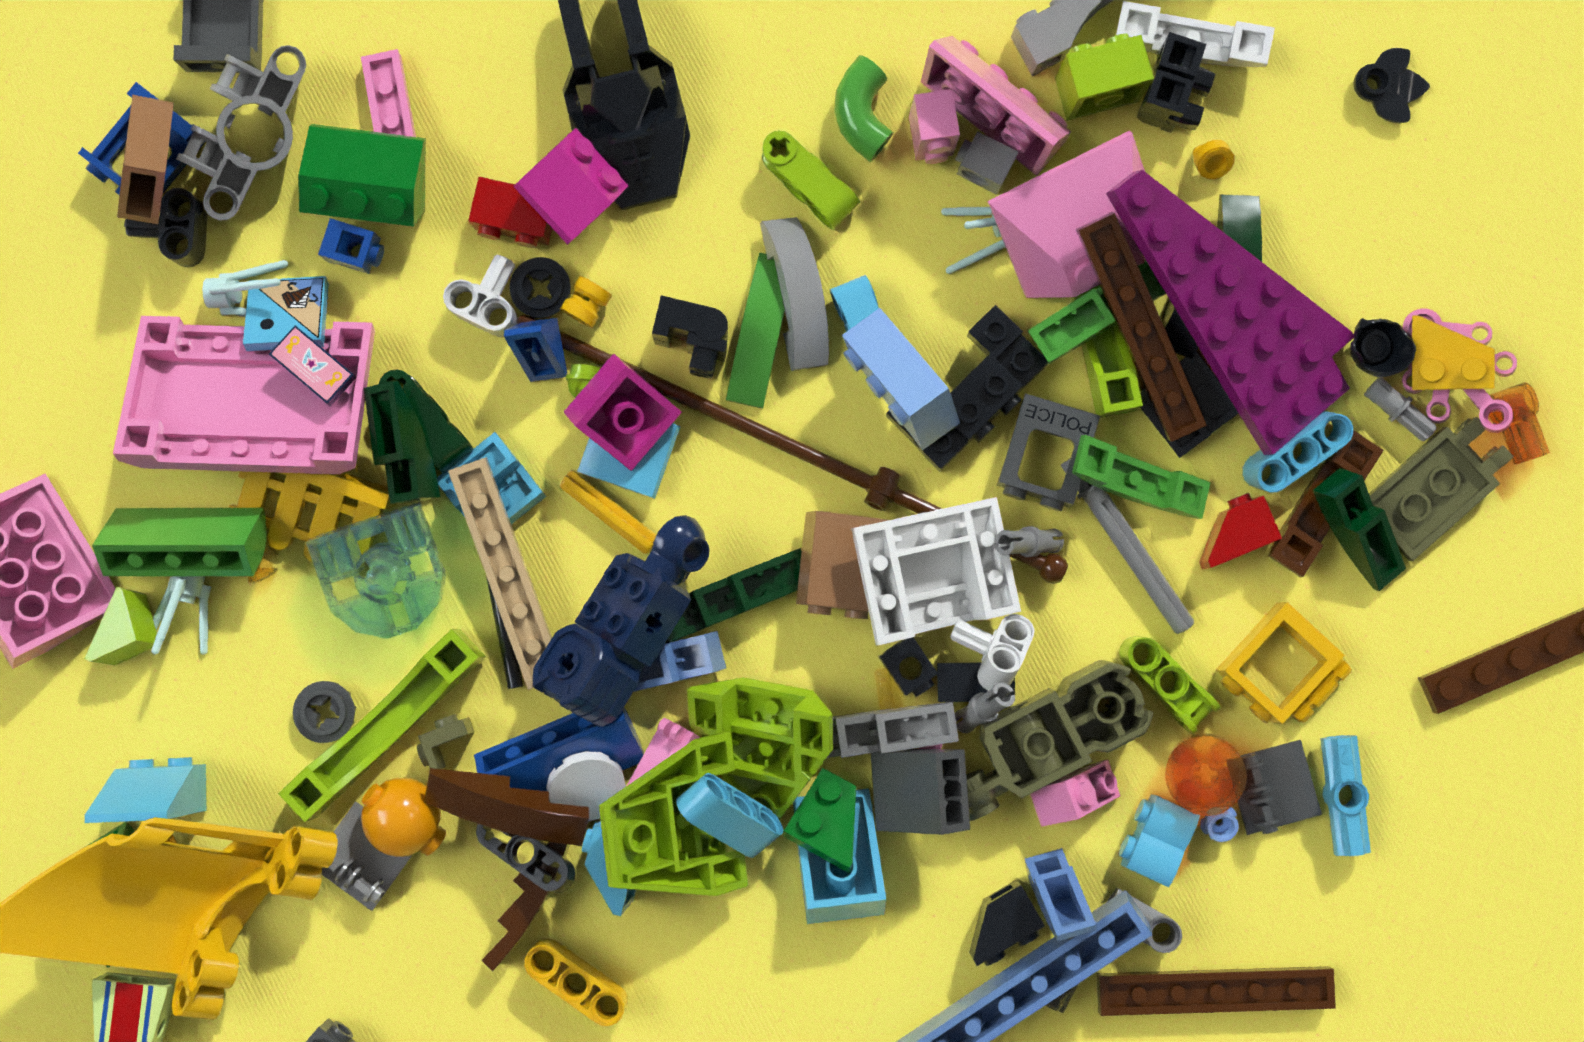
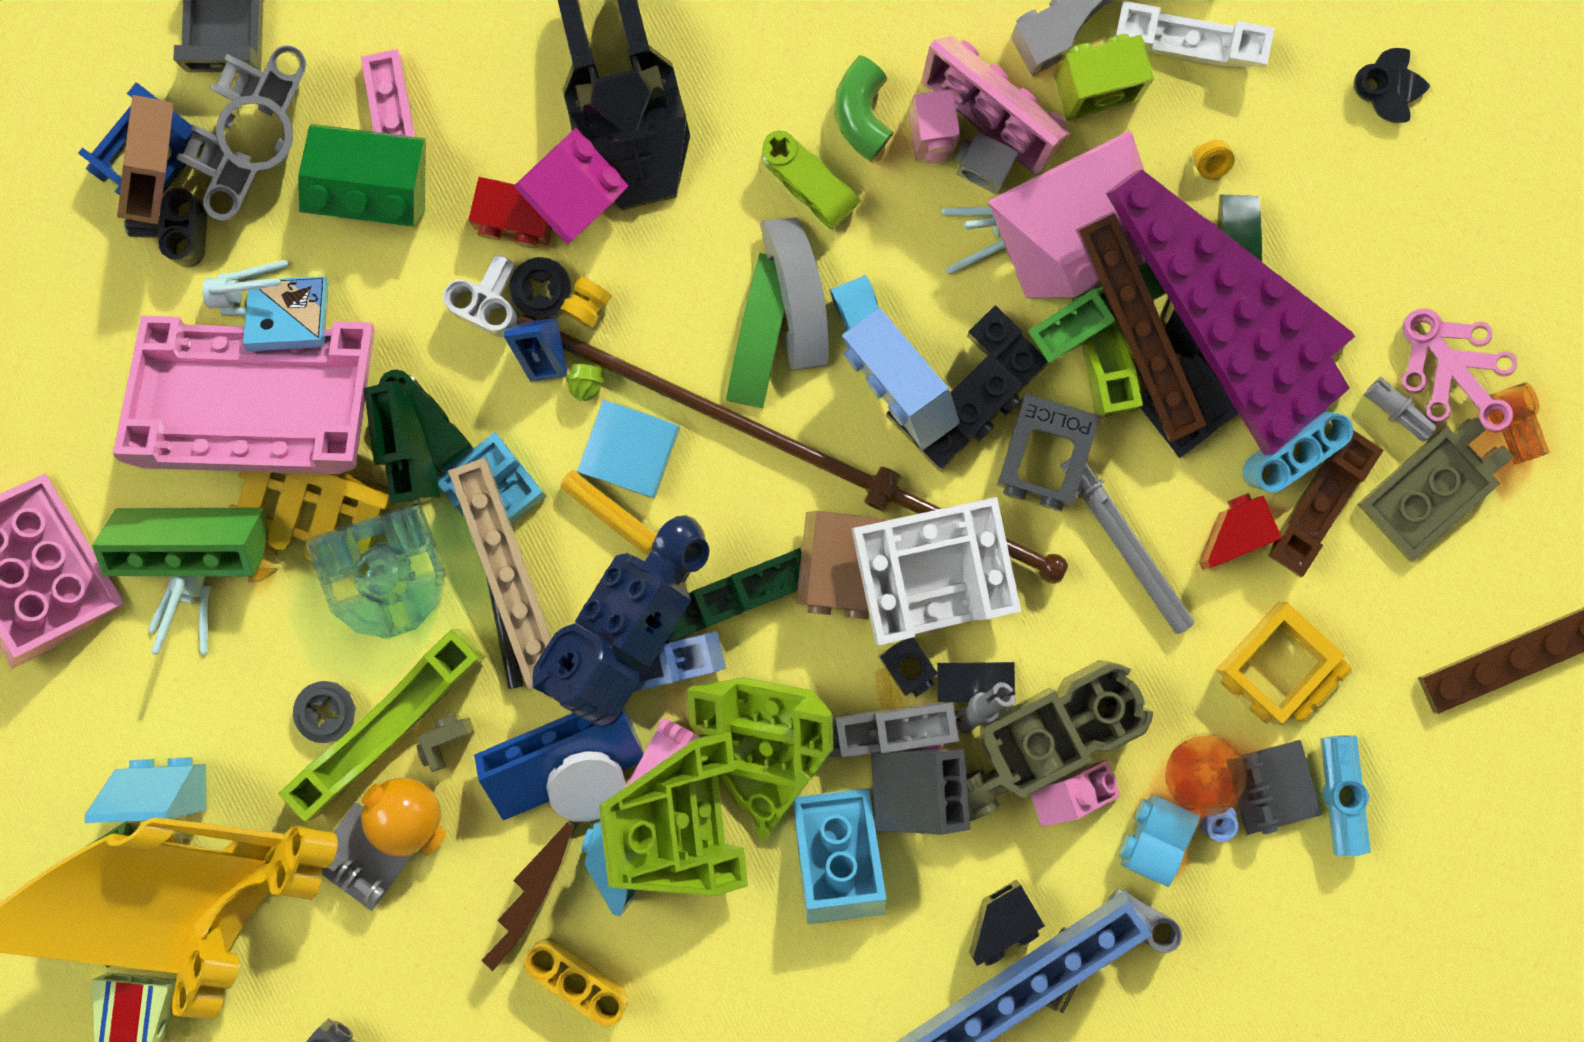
(124, 629): lime slope -> none
(312, 365): bright pink tile -> none
(340, 240): blue brick -> none
(517, 811): reddish brown slope -> none
(531, 869): black beam -> none
(622, 412): dark pink slope -> none
(697, 324): black hips -> none
(729, 815): medium azure beam -> none
(826, 820): green wing -> none
(1001, 652): white beam -> none
(1029, 541): light grey pin -> none
(1059, 895): medium blue slope -> none
(1139, 481): bright green slope -> none
(1175, 77): black hips -> none
(1186, 700): lime piece -> none
(1216, 991): reddish brown plate -> none
(1360, 527): dark green slope -> none
(1381, 347): black hair -> none
(1449, 359): yellow wing -> none

